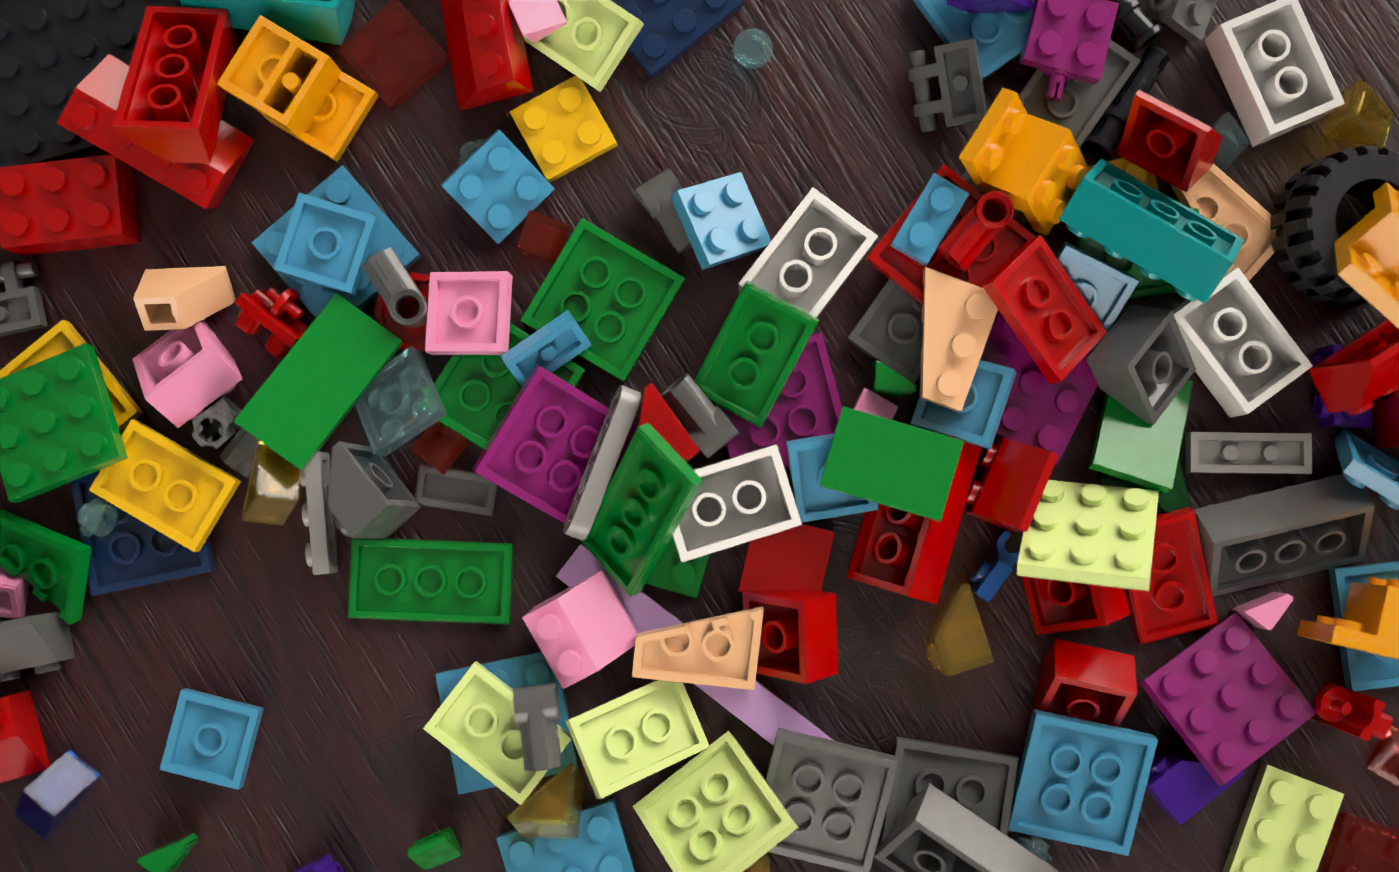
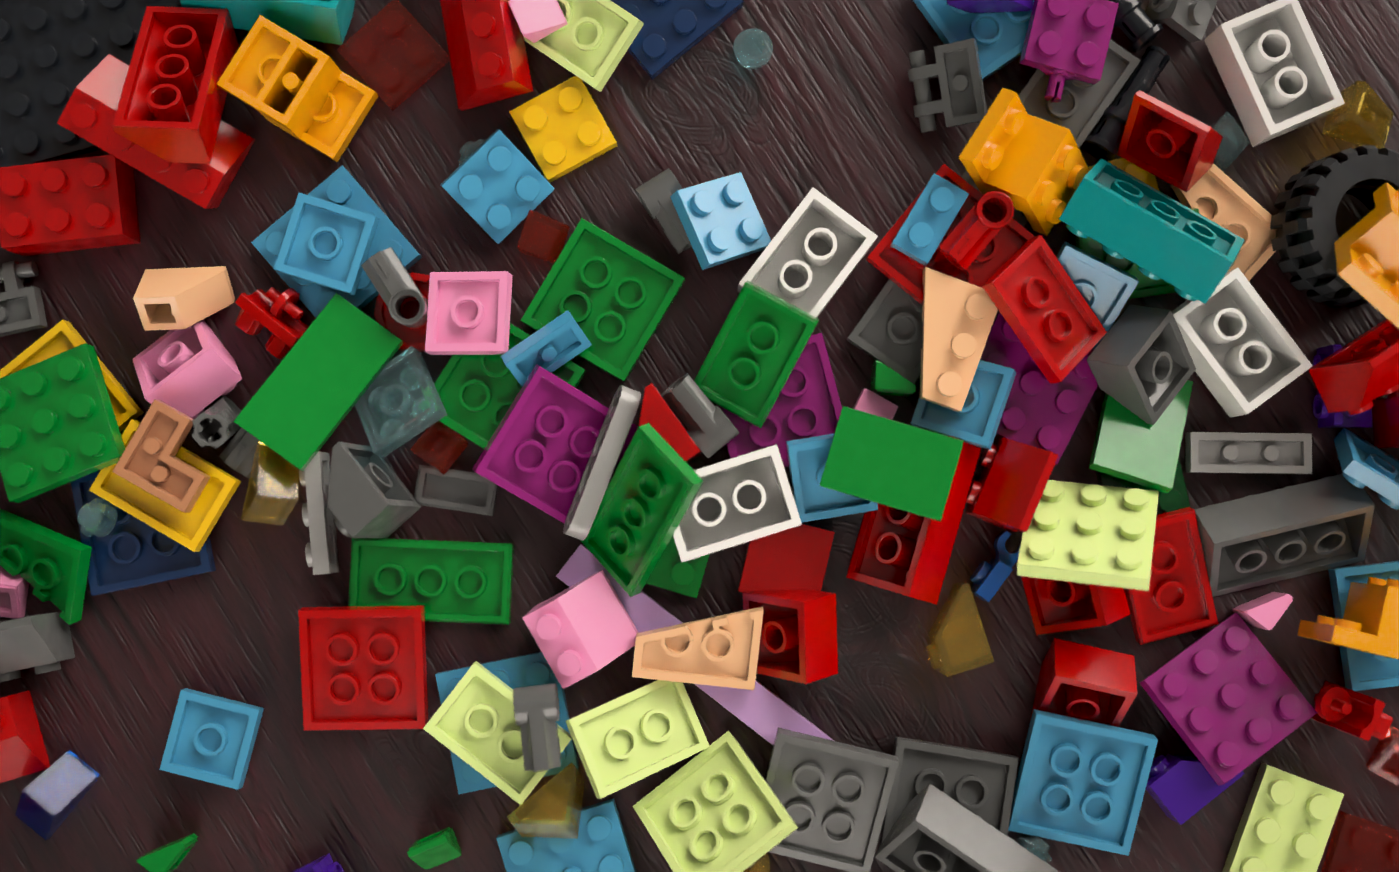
(151, 458): none -> nougat plate
(363, 667): none -> red plate

